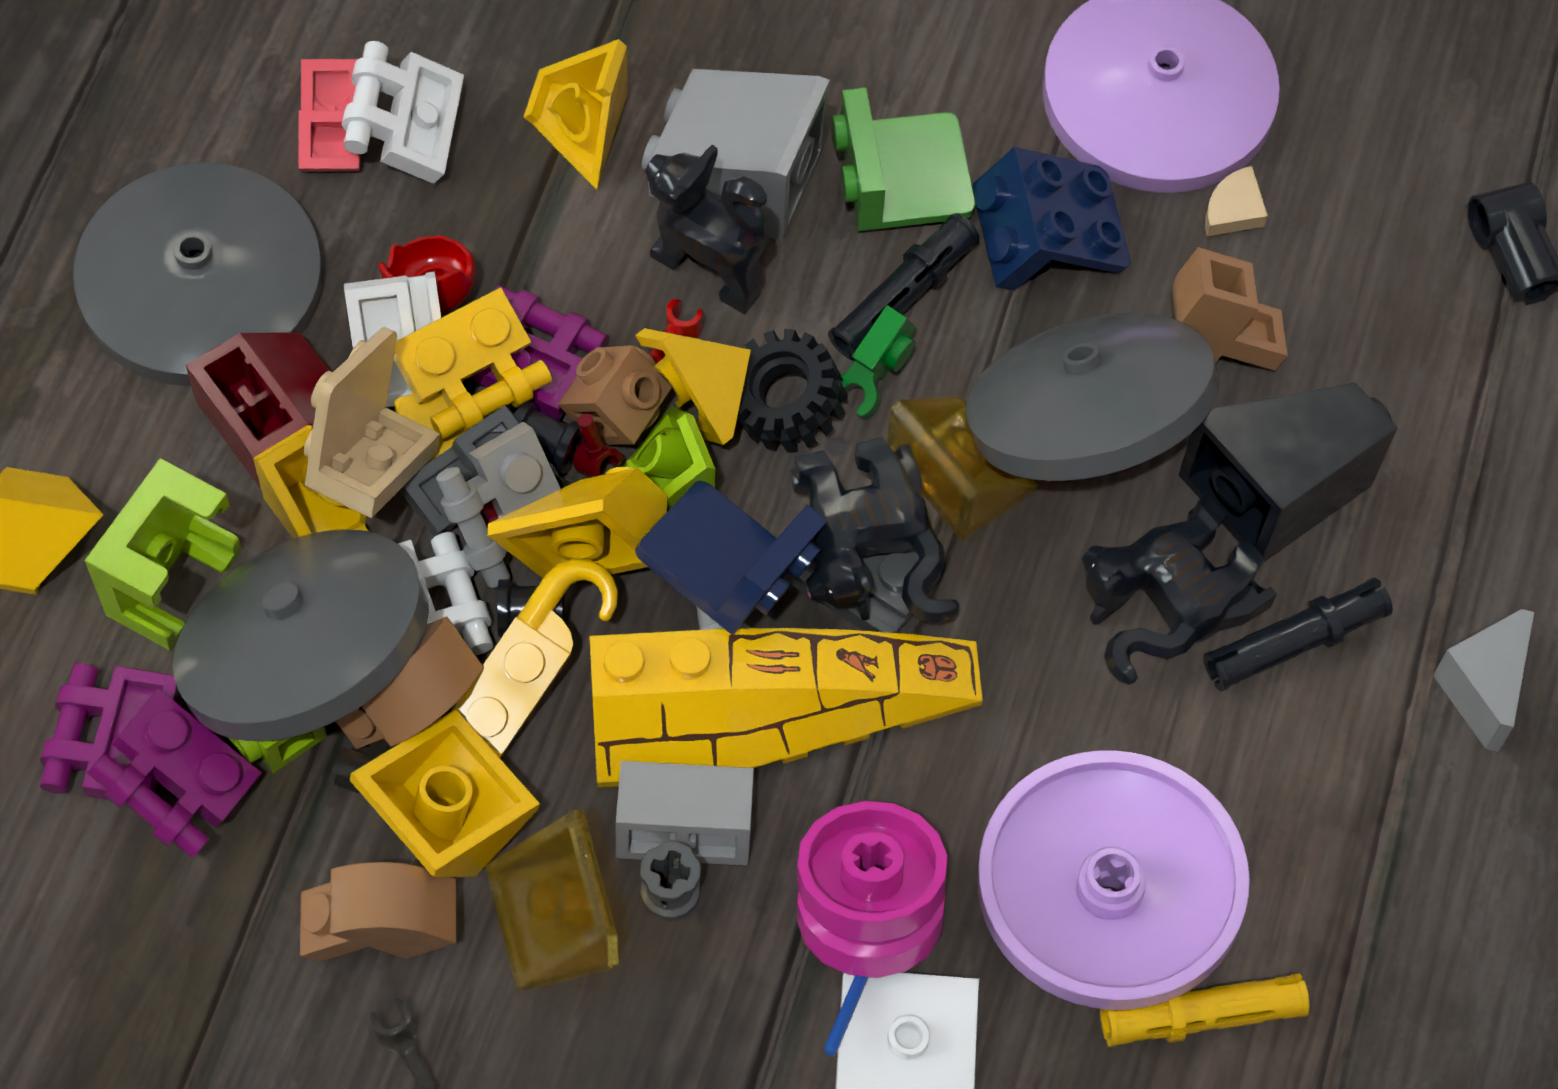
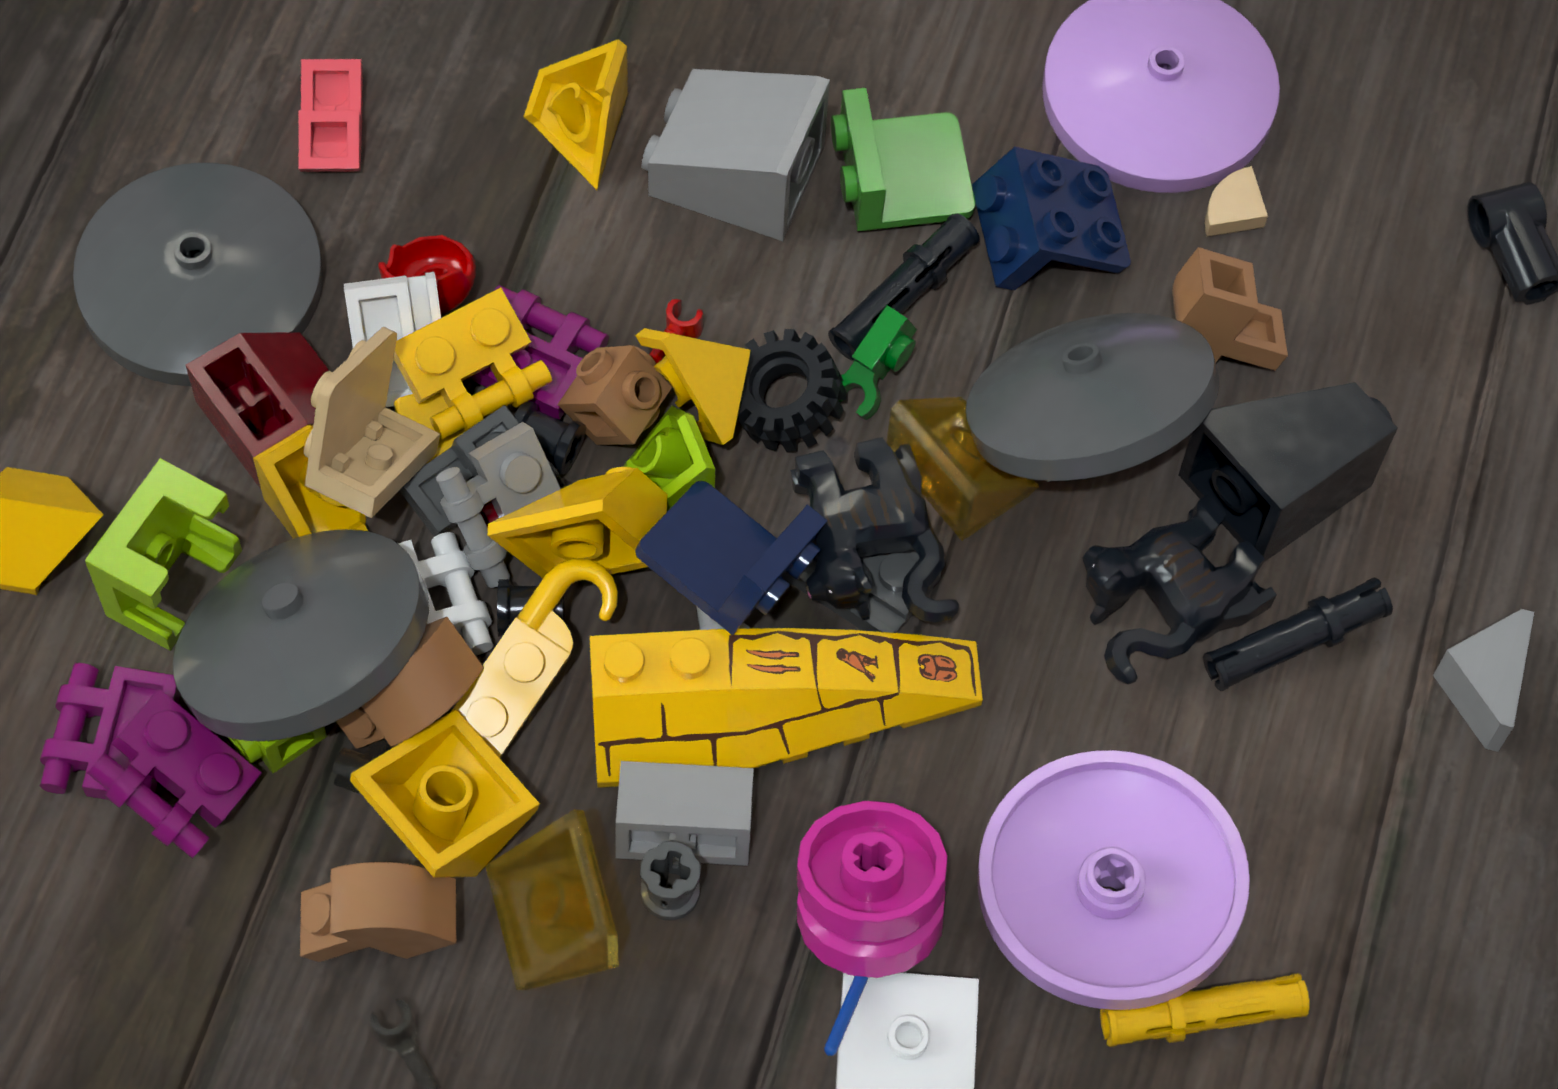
(421, 113): white plate -> none
(593, 450): dark red hand -> none
(712, 228): black animal -> none

